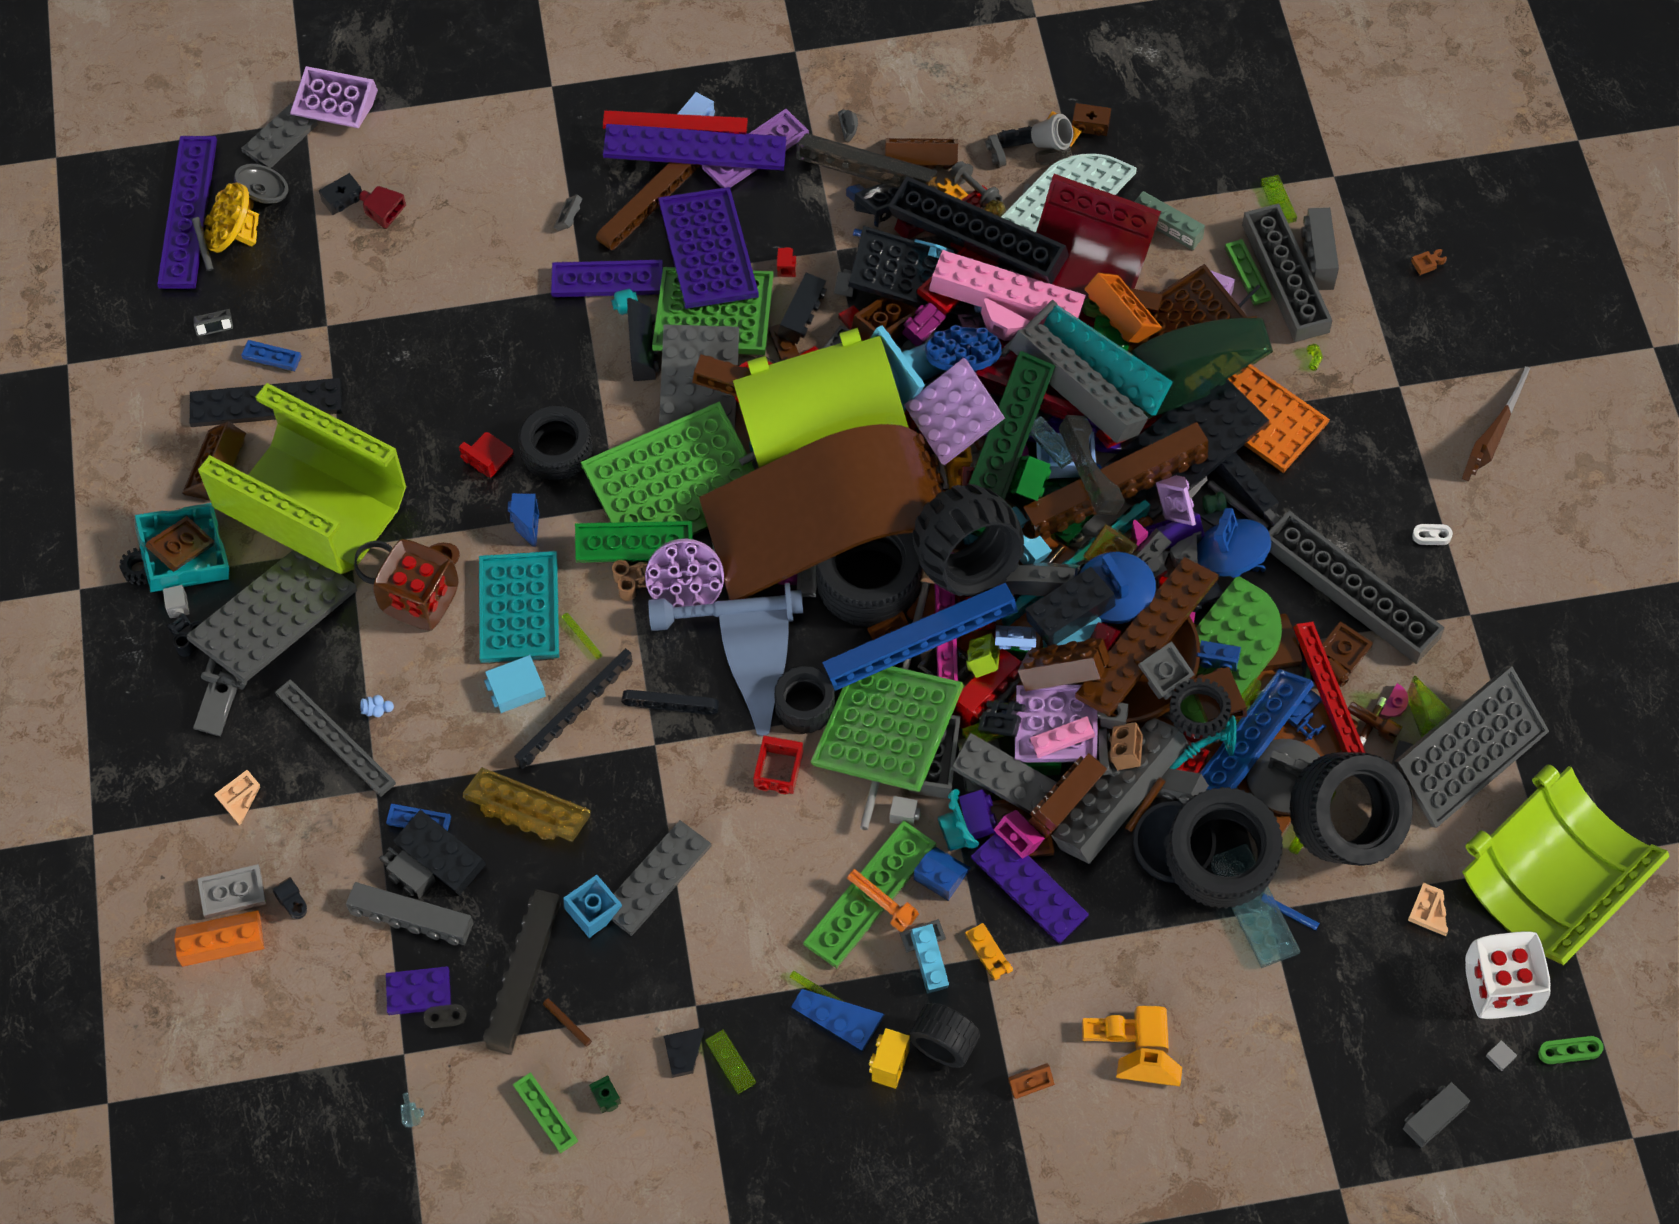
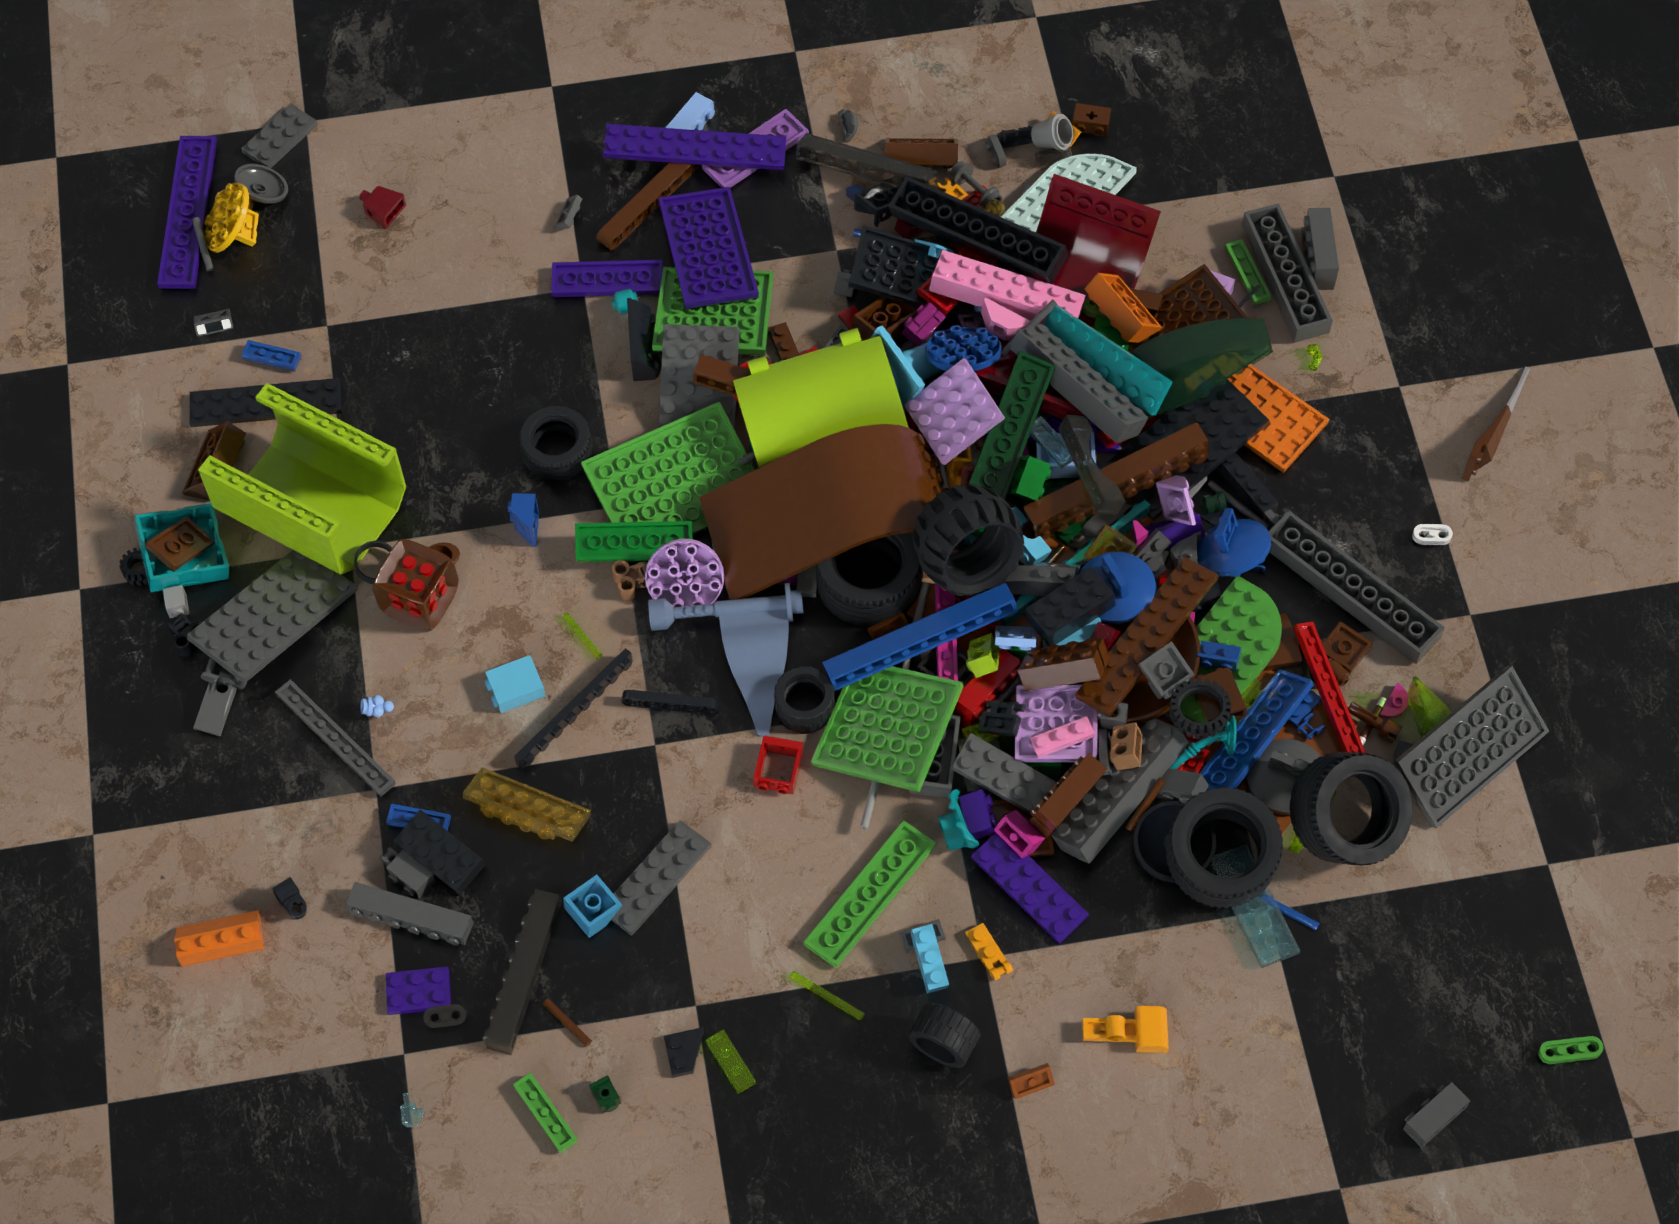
(231, 891): light grey plate -> none
(238, 795): light nougat wing -> none
(334, 97): lavender slope -> none
(340, 194): black brick -> none
(486, 454): red bracket -> none
(518, 606): teal plate -> none
(678, 121): red tile -> none
(786, 263): red brick -> none
(802, 308): black brick -> none
(841, 1018): blue wing -> none
(889, 1057): yellow brick -> none
(902, 915): orange piece -> none
(905, 810): light grey brick -> none
(940, 873): blue slope -> none
(1149, 1066): light orange slope -> none
(1174, 223): sand green brick -> none
(1277, 194): clear neon green plate -> none
(1426, 262): dark orange plate -> none
(1430, 910): light nougat wing -> none
(1501, 1055): light grey tile -> none
(1507, 975): white piece -> none
(1558, 866): lime panel -> none

